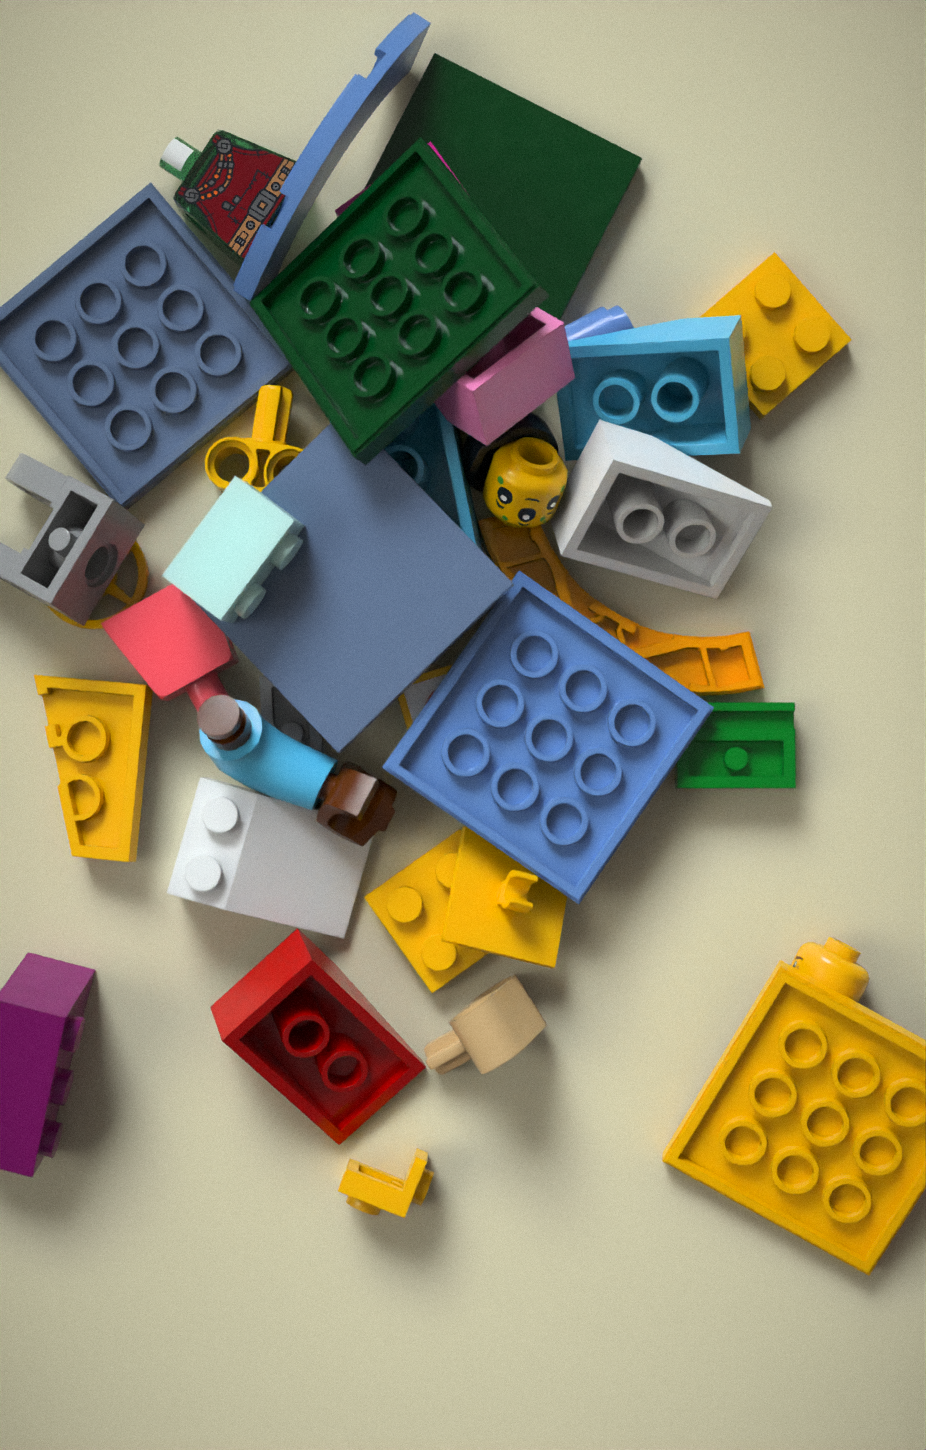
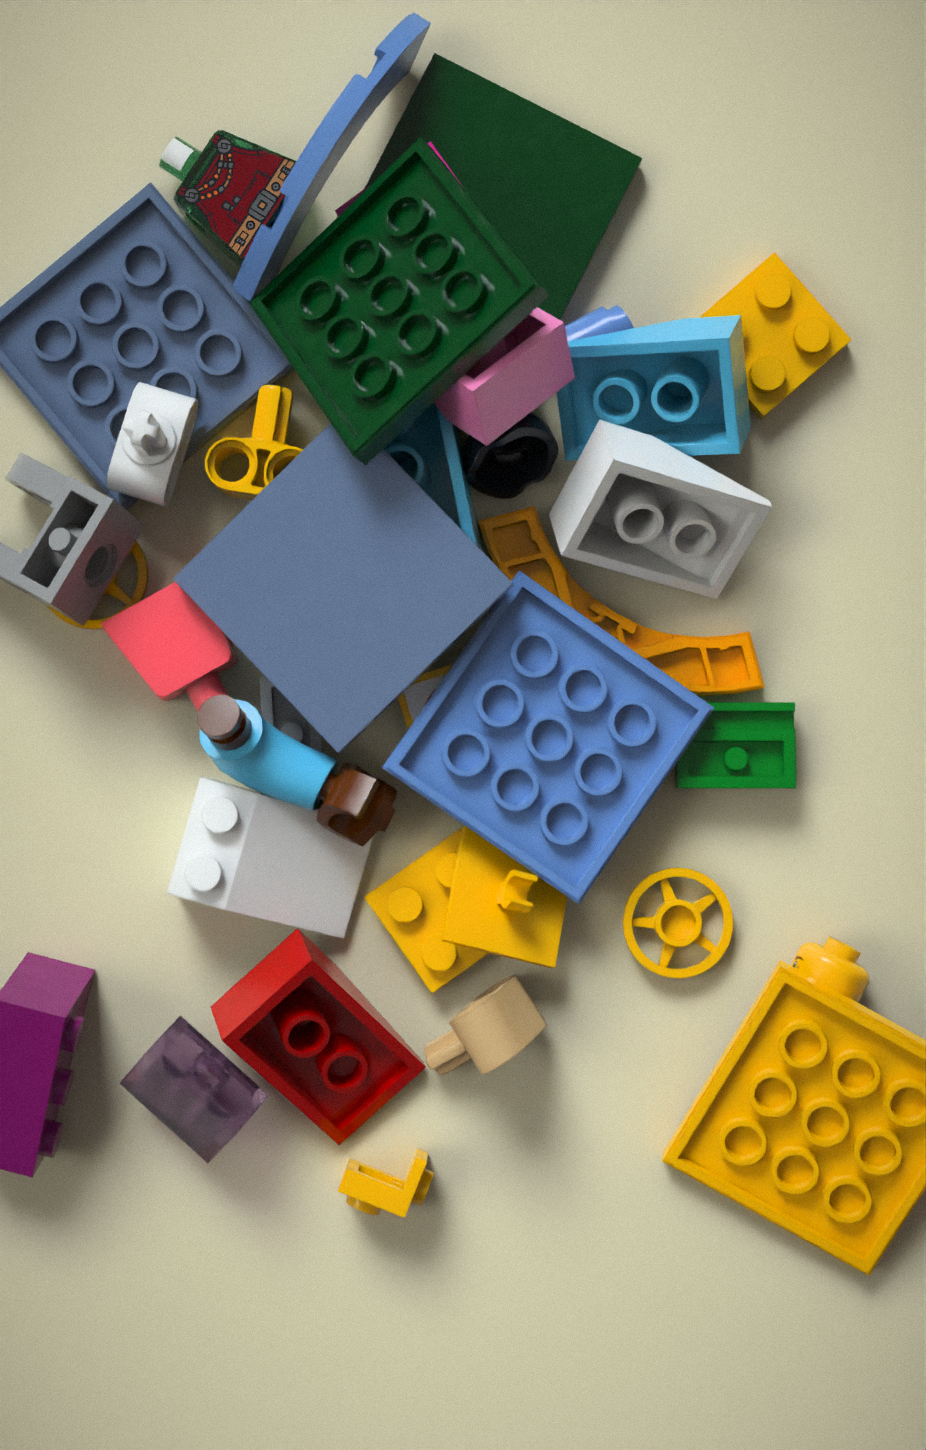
(101, 761): yellow wing -> none
(152, 444): none -> white beam
(194, 1089): none -> clear purple brick
(235, 552): light aqua brick -> none
(525, 482): yellow head -> none
(677, 922): none -> yellow wheel

